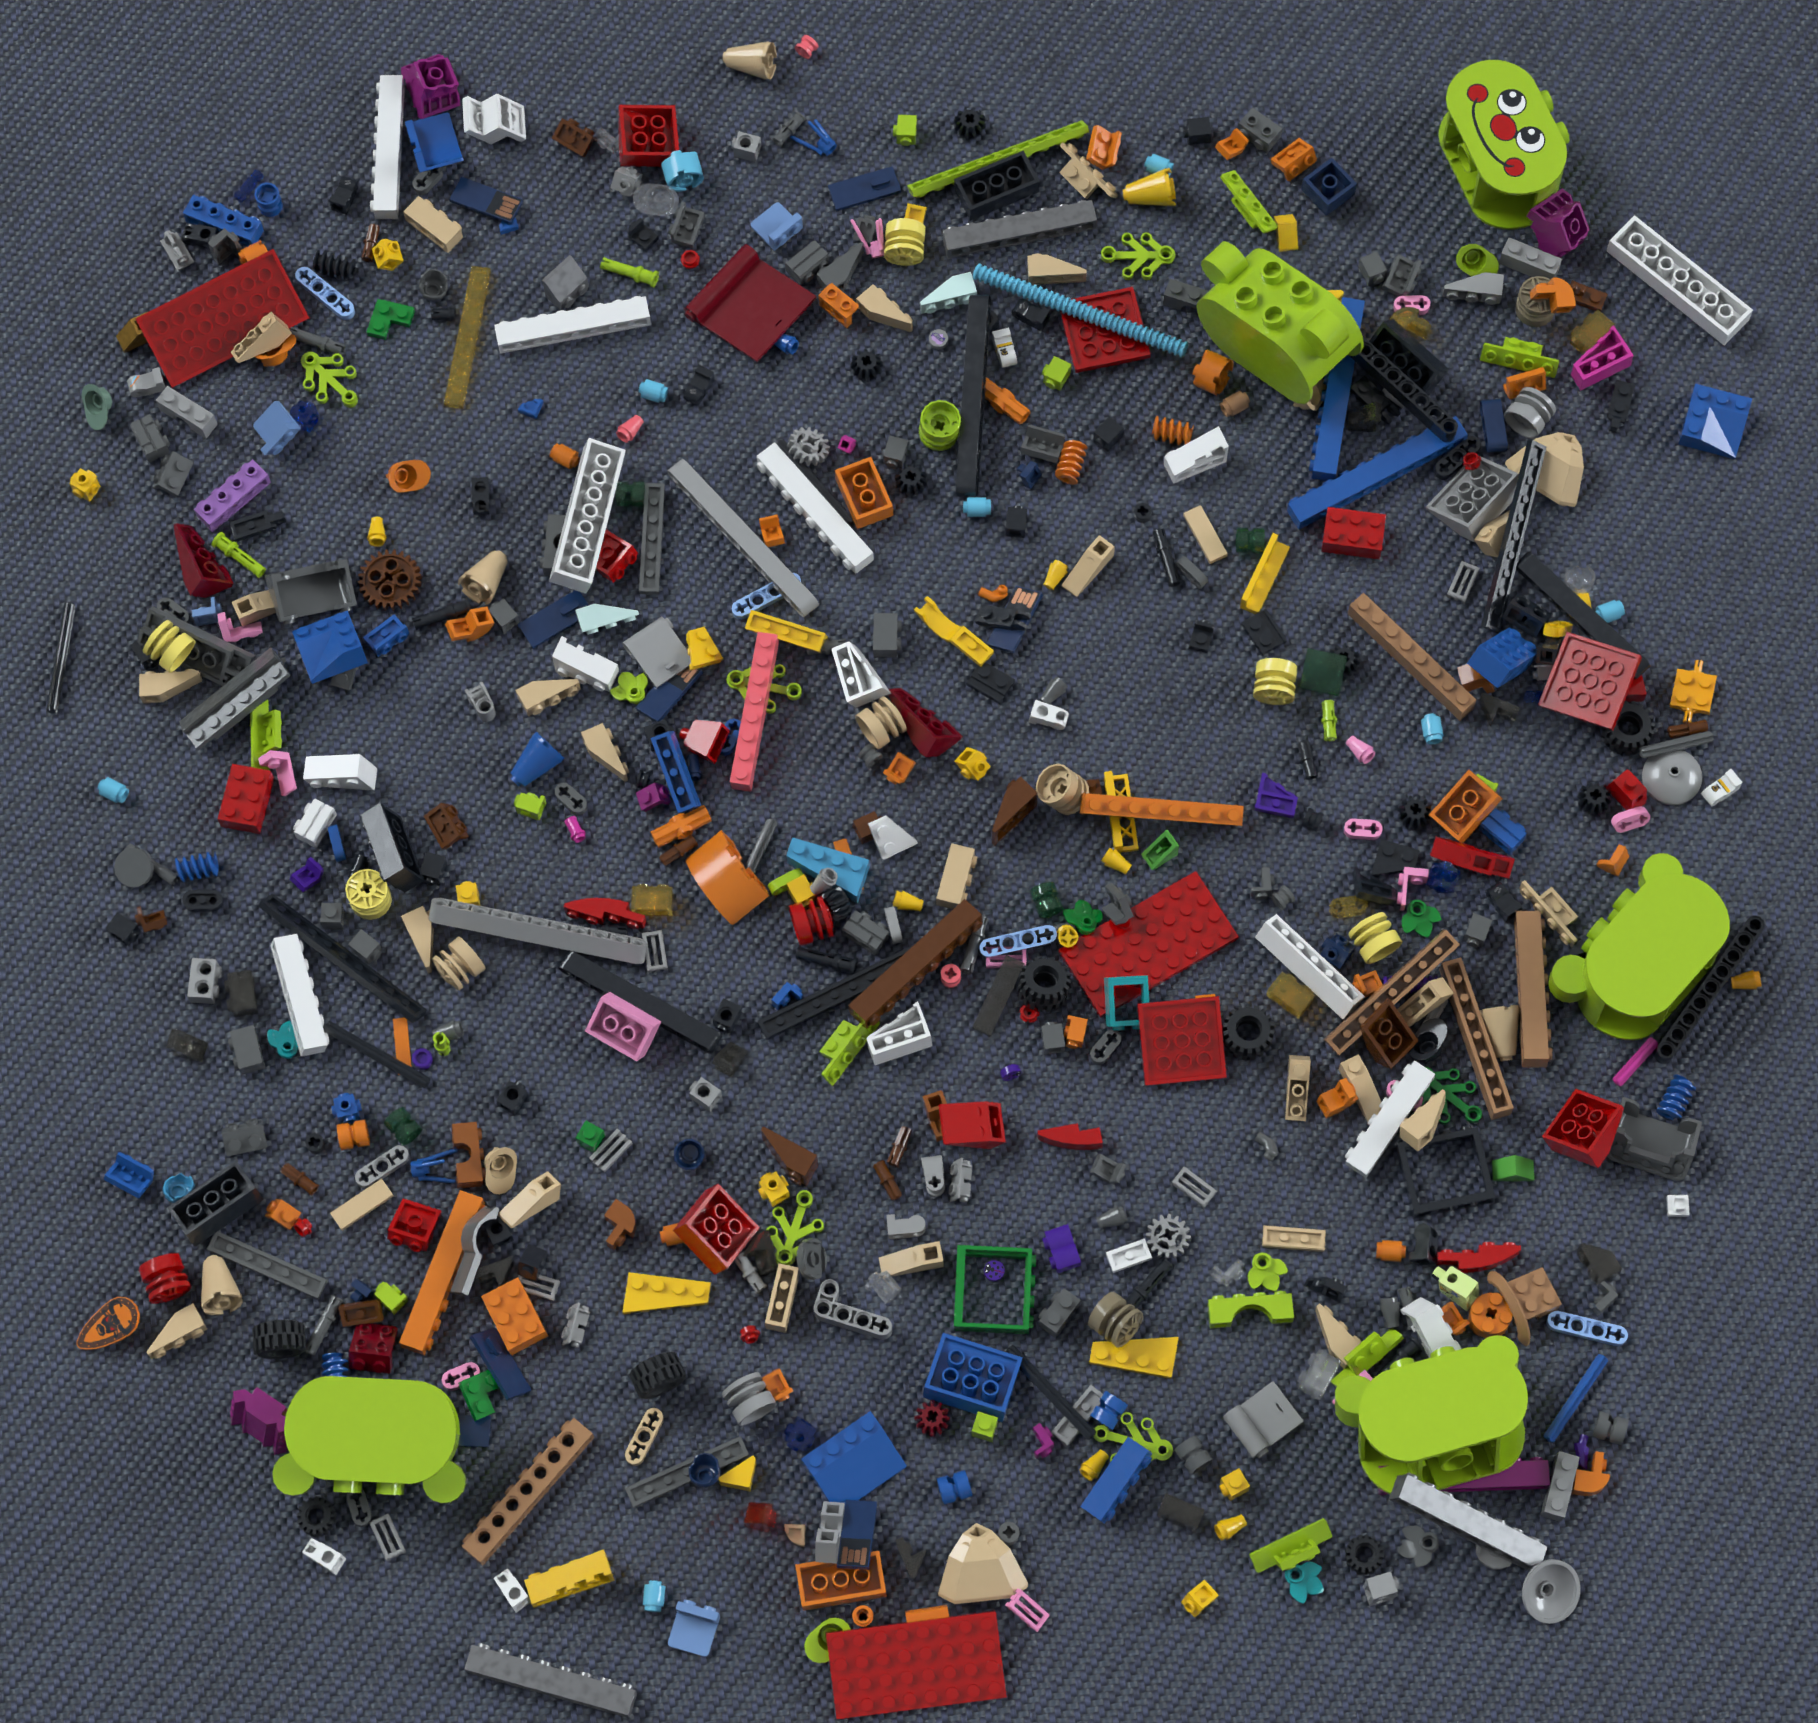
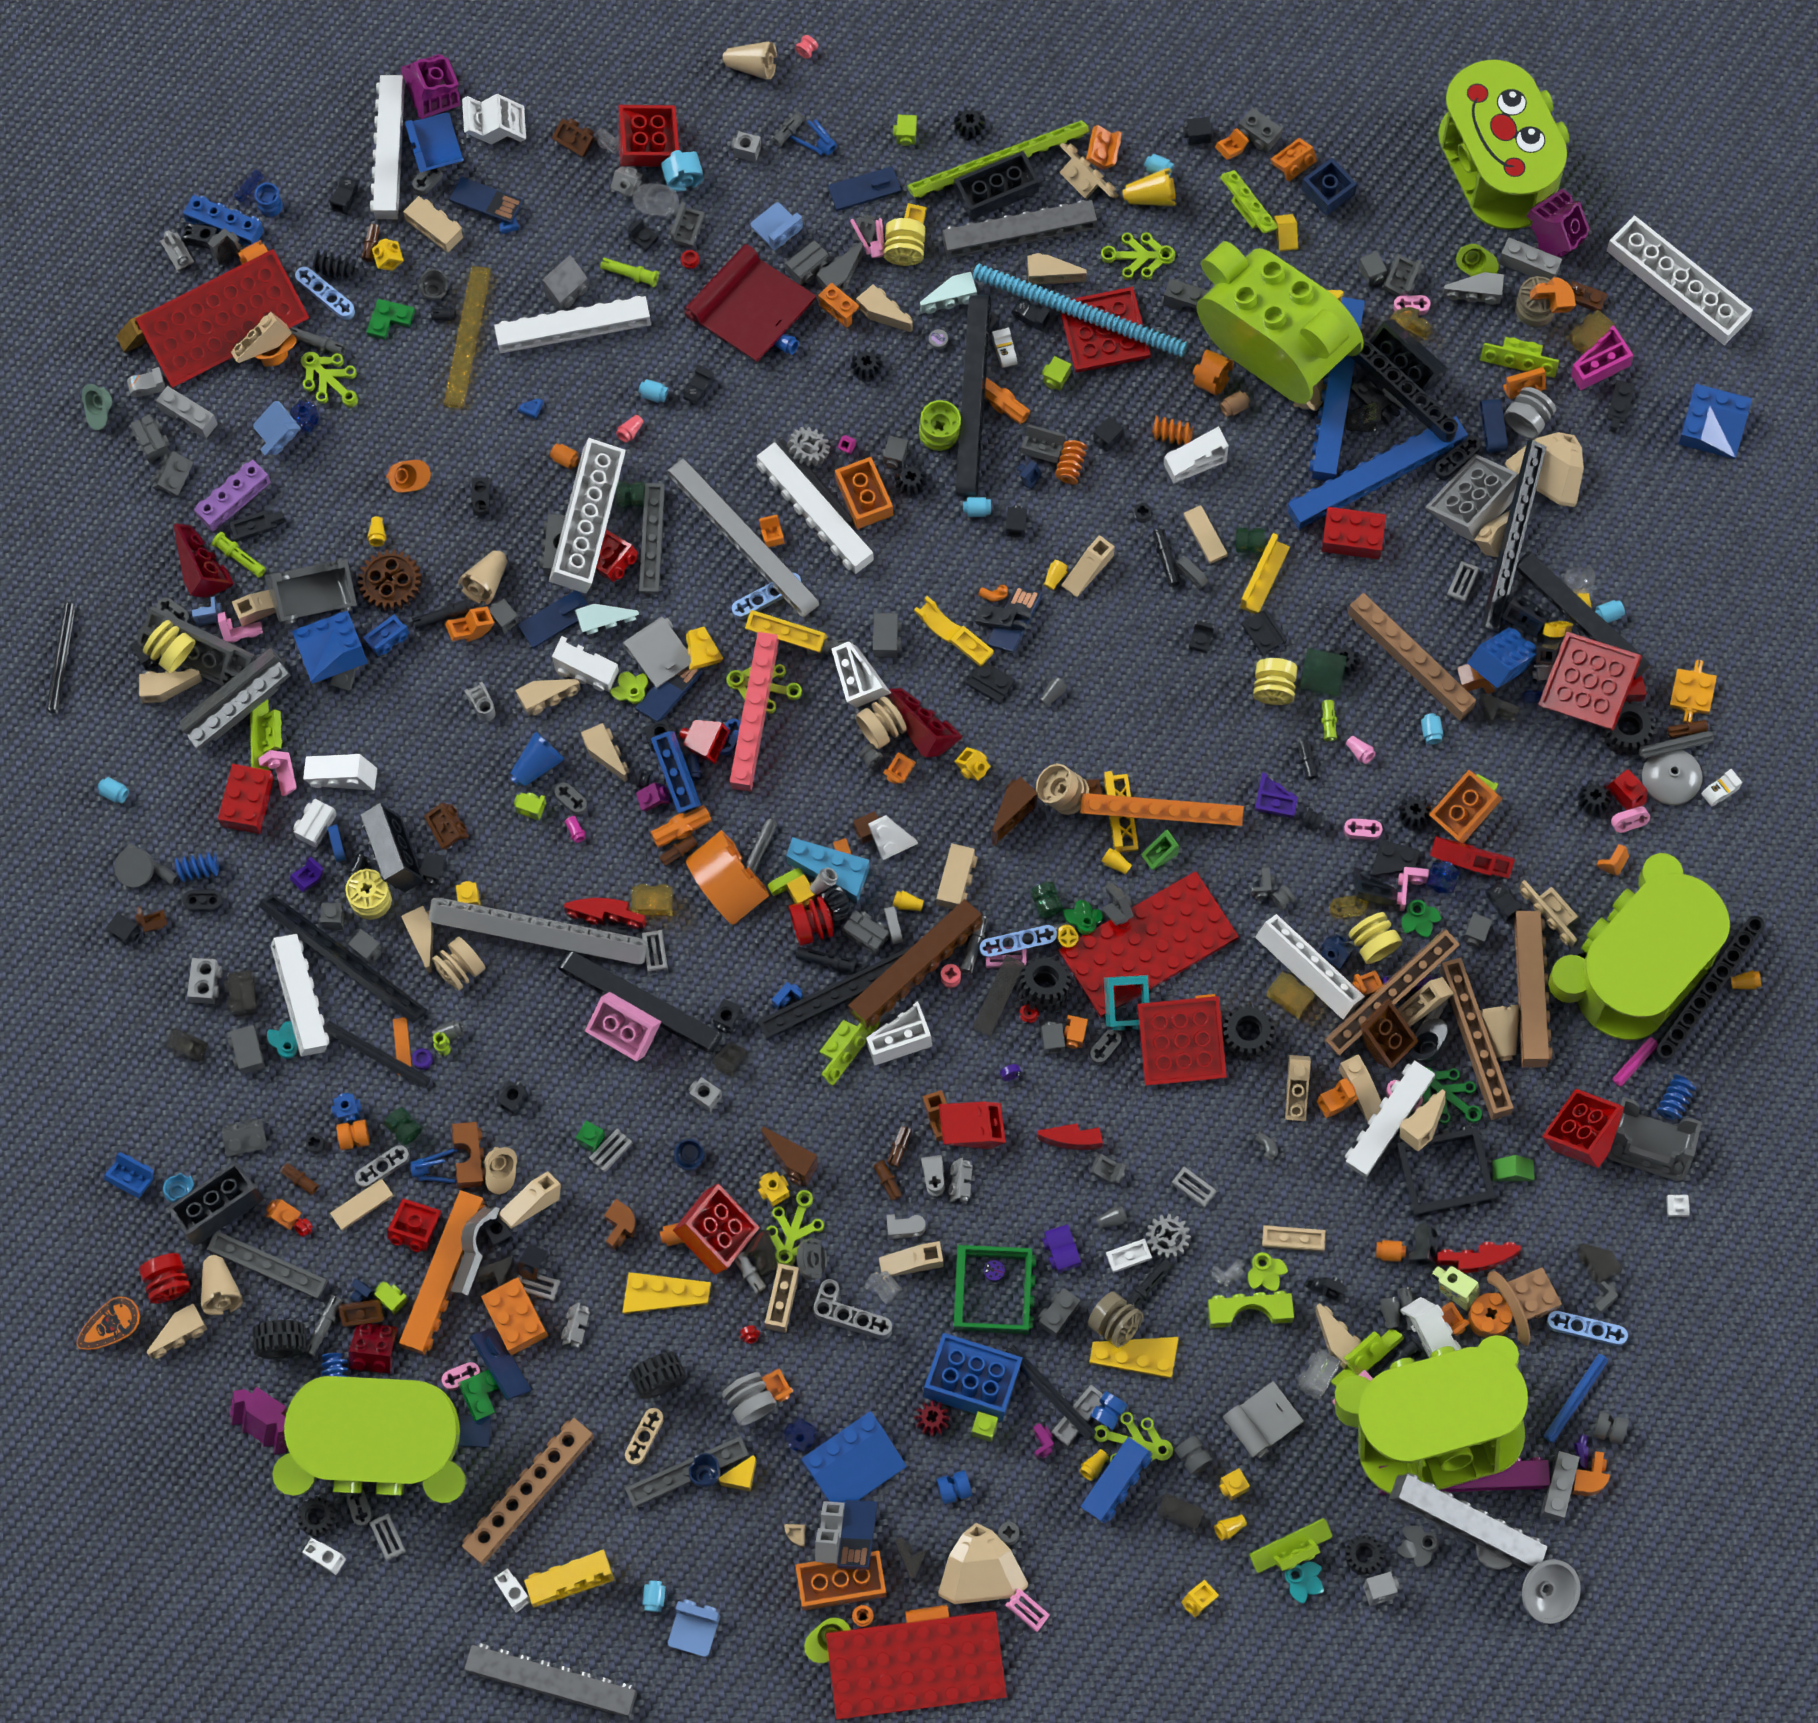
(84, 484): yellow brick -> none
(760, 1516): clear red slope -> none
(1048, 715): white leg -> none
(1471, 461): red plate -> none
(1503, 831): blue brick -> none

